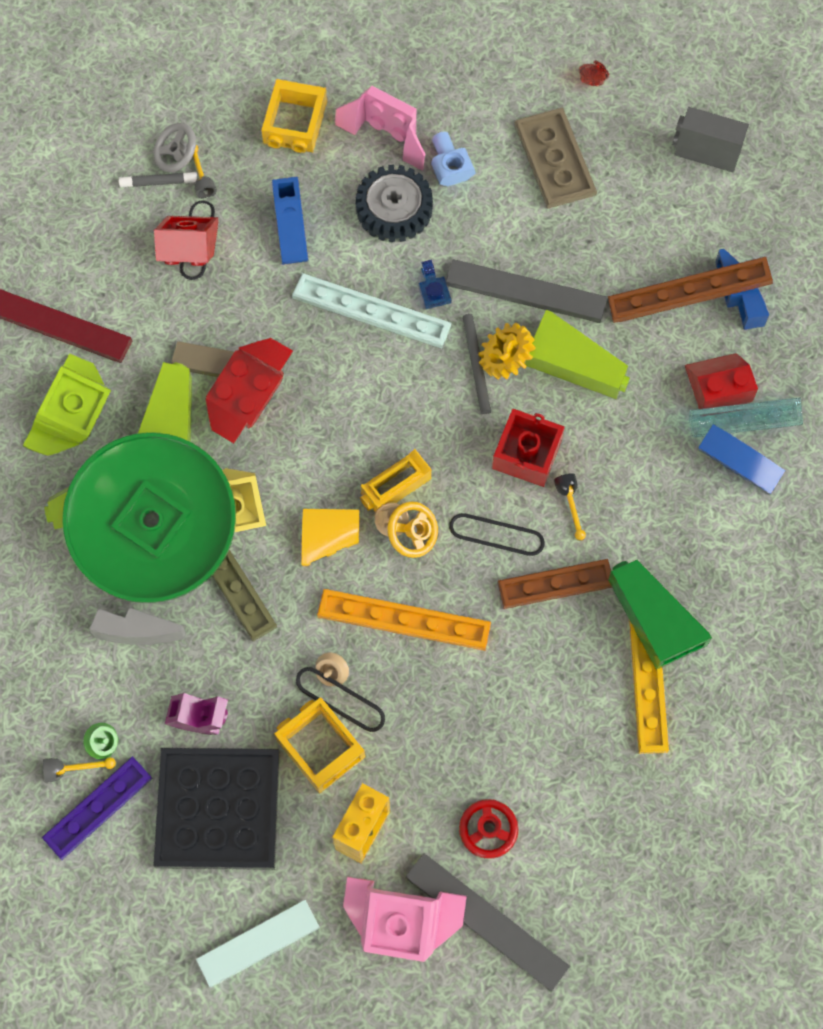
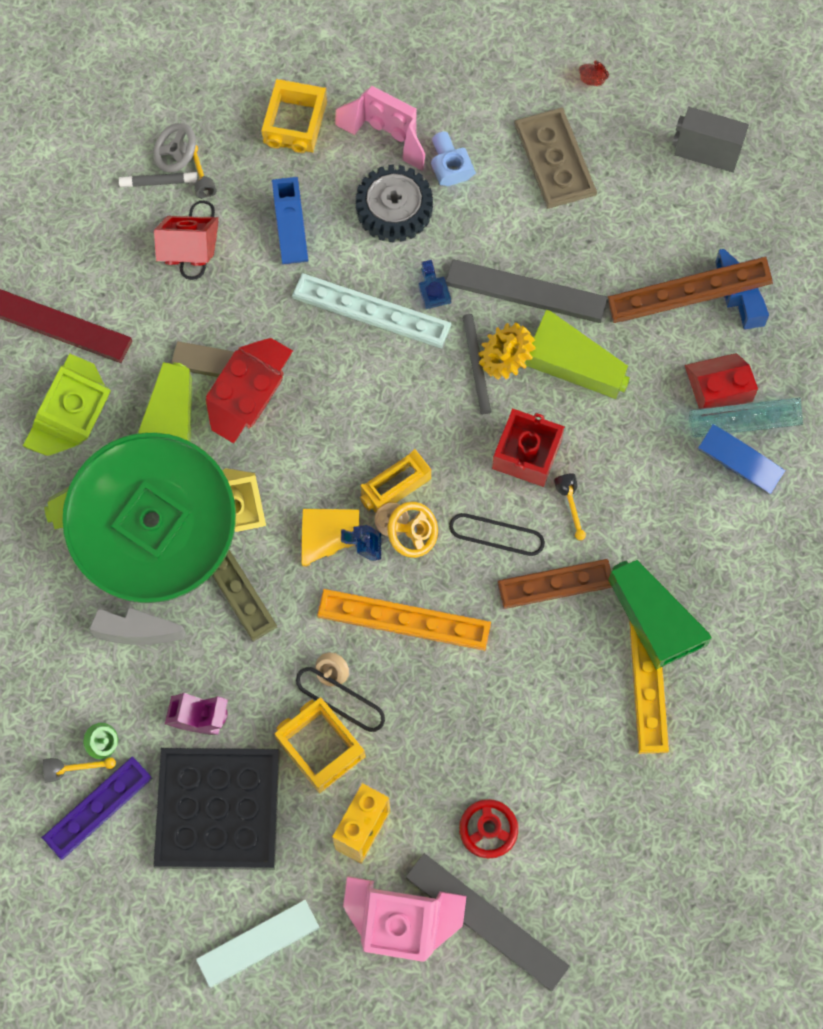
(366, 541): none -> clear blue plate

